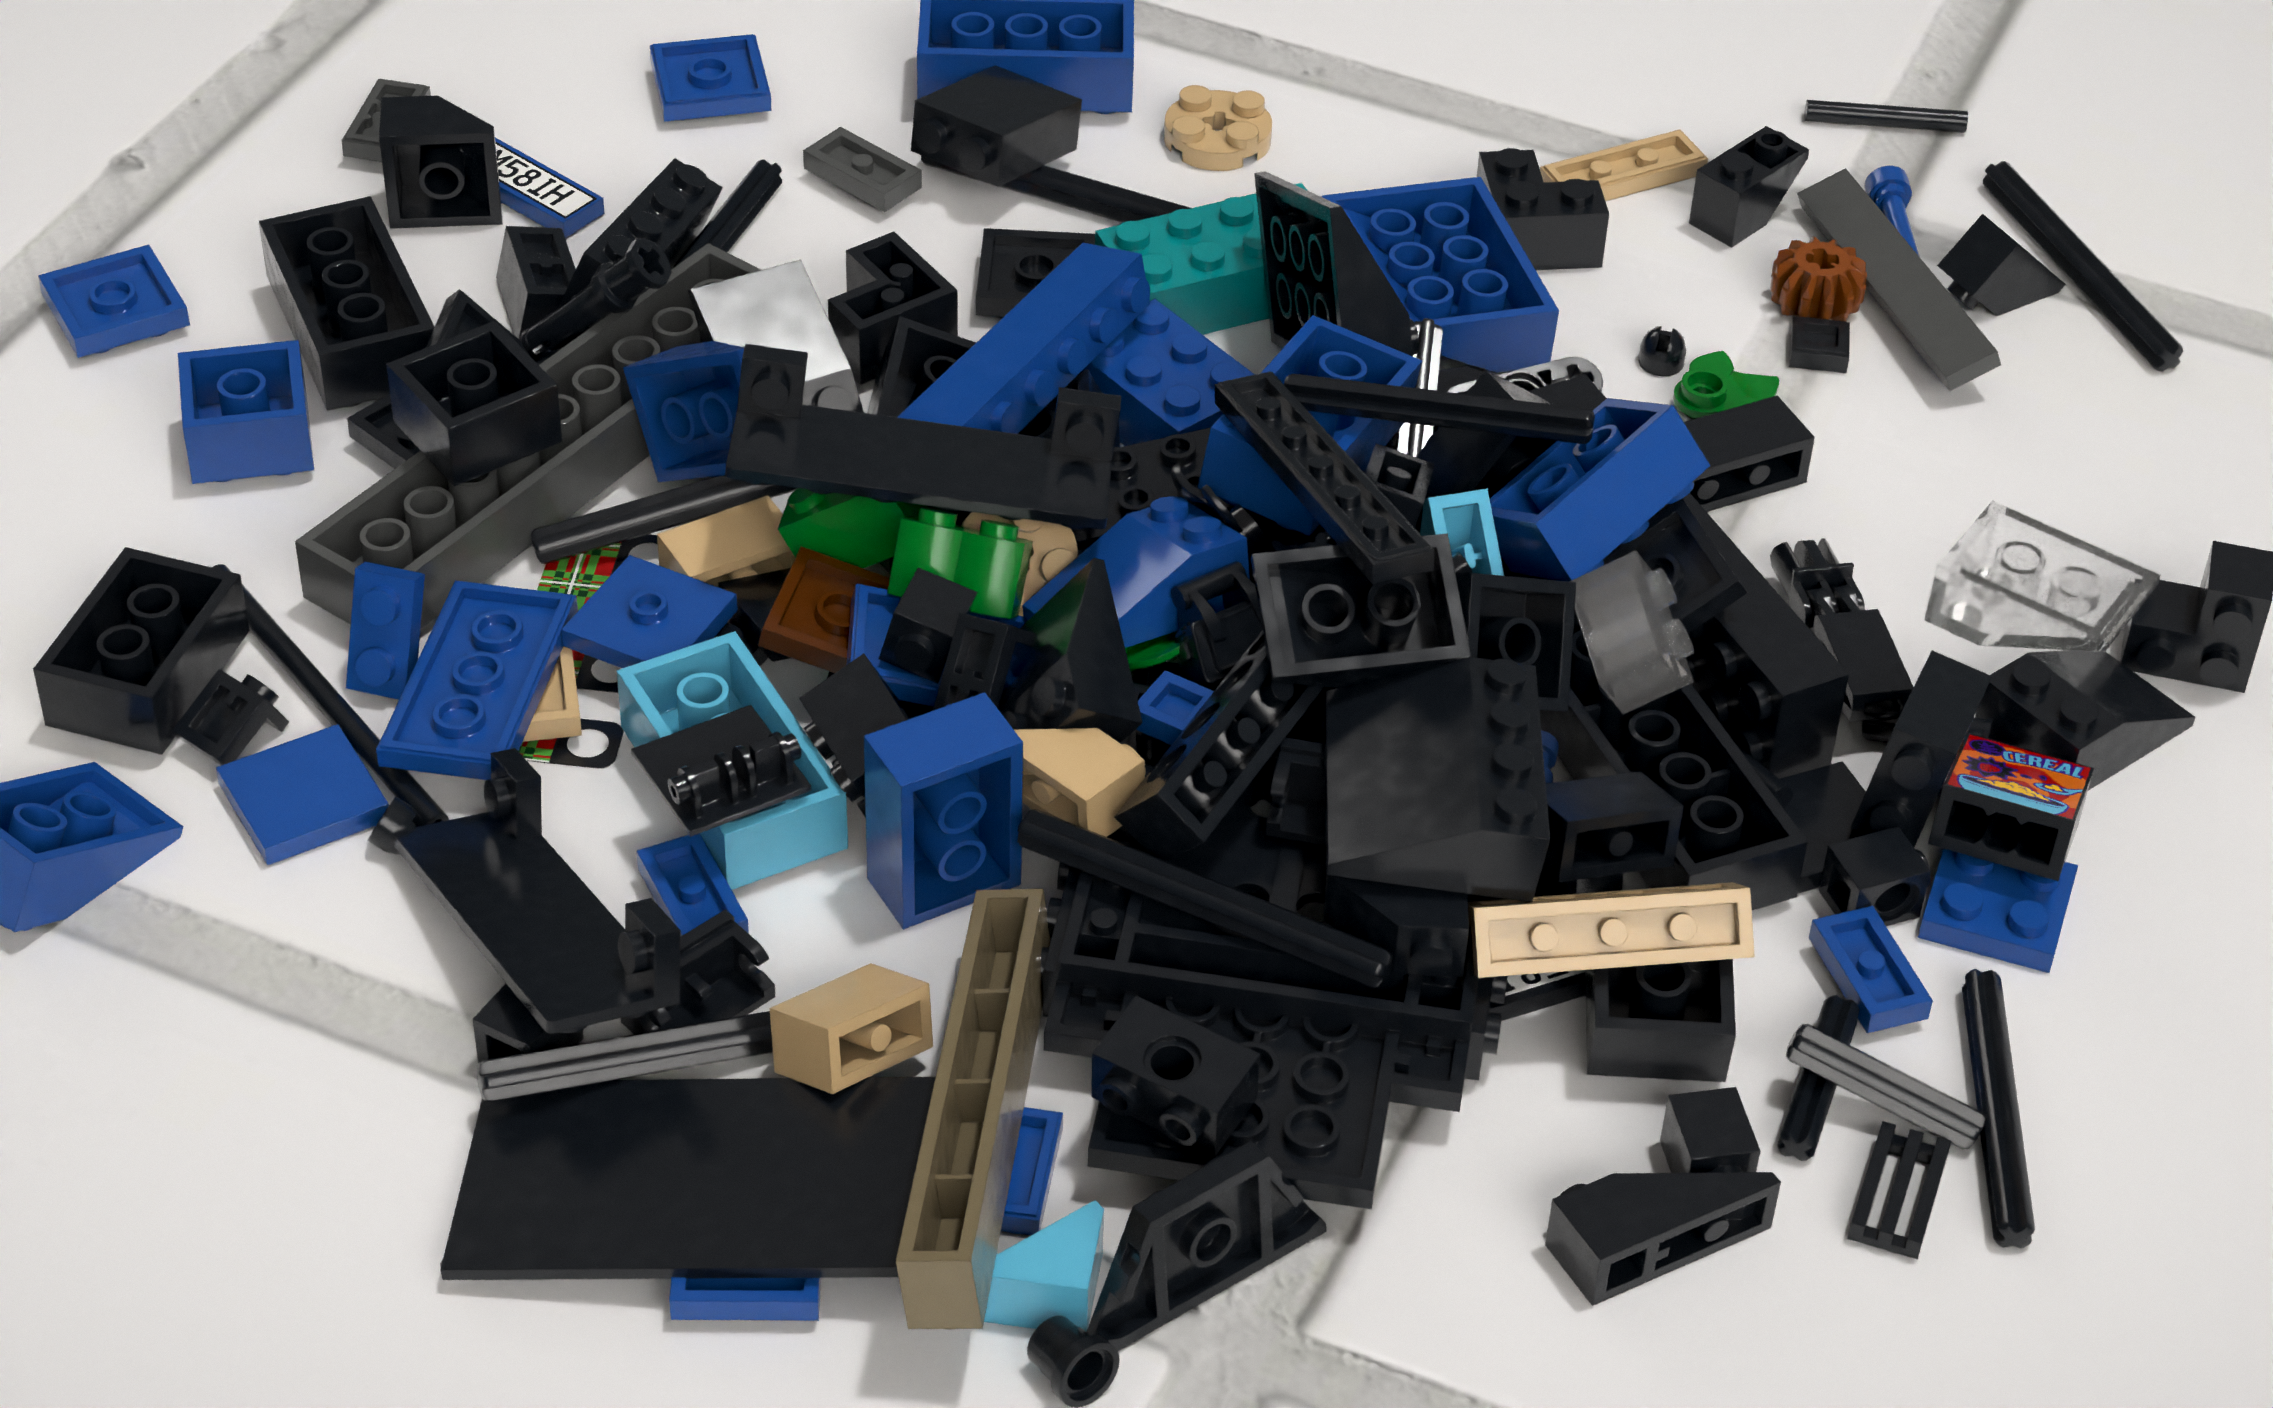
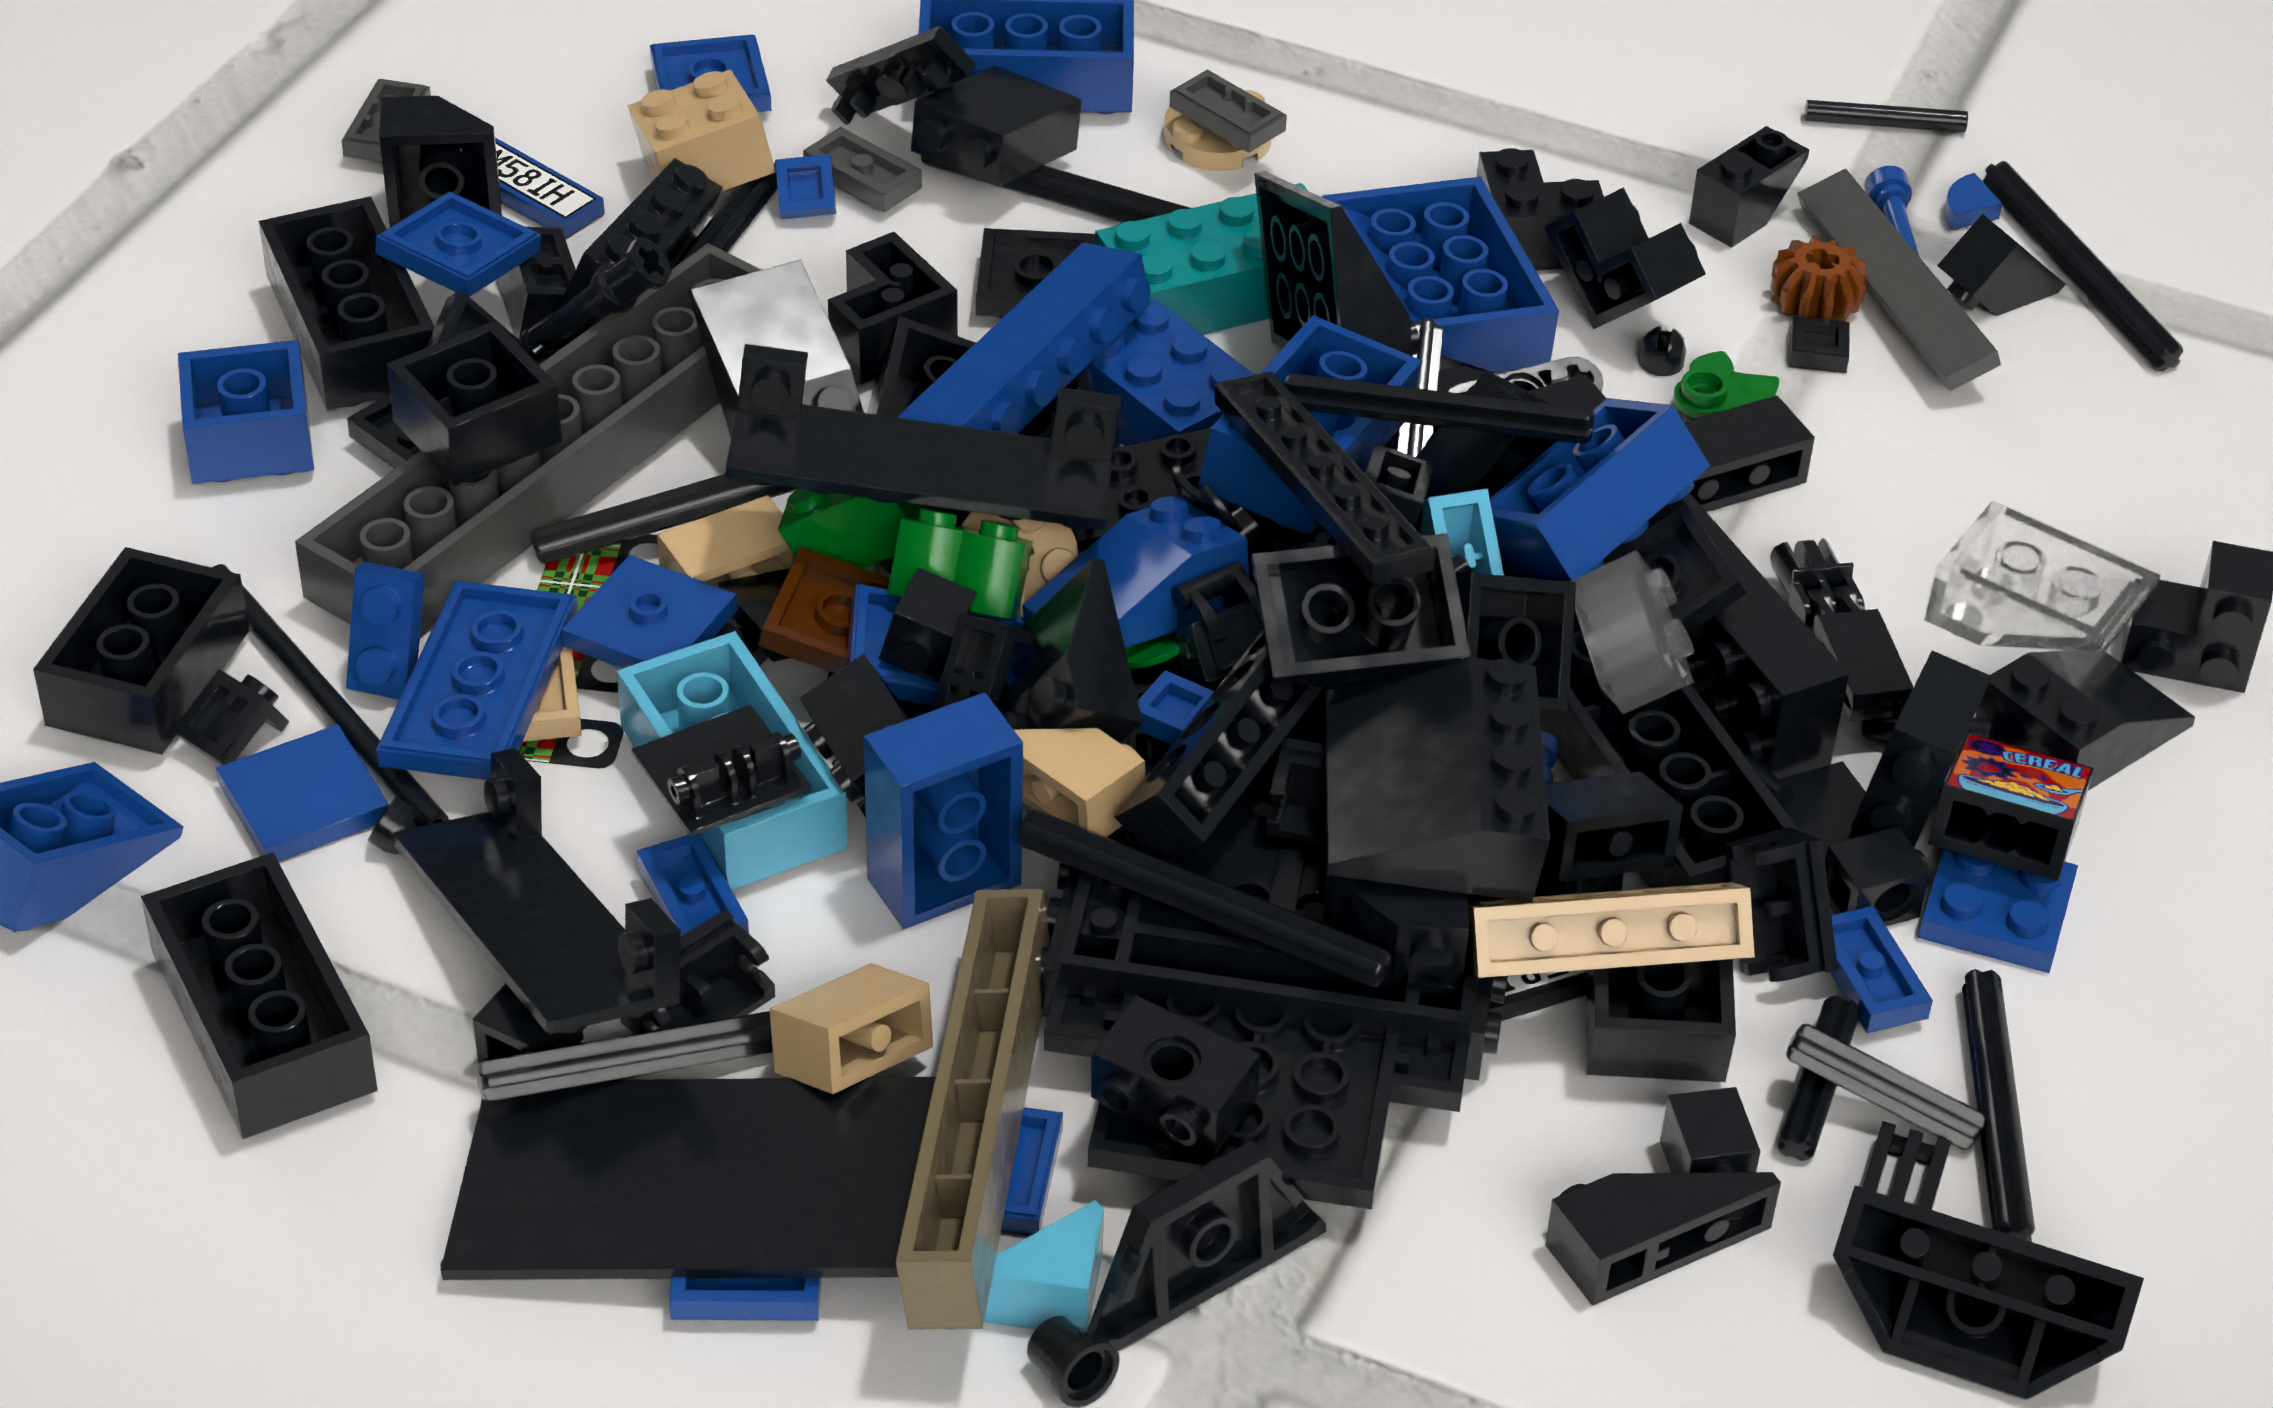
(113, 301): blue plate -> none
(259, 995): none -> black brick
(458, 244): none -> blue plate
(687, 407): blue slope -> none
(705, 127): none -> tan brick
(806, 186): none -> blue plate
(898, 73): none -> black plate
(1228, 111): none -> dark grey plate
(1616, 262): none -> black brick
(1633, 165): tan tile -> none
(1787, 903): none -> black hinge
(1968, 200): none -> blue tile
(1979, 1297): none -> black wedge

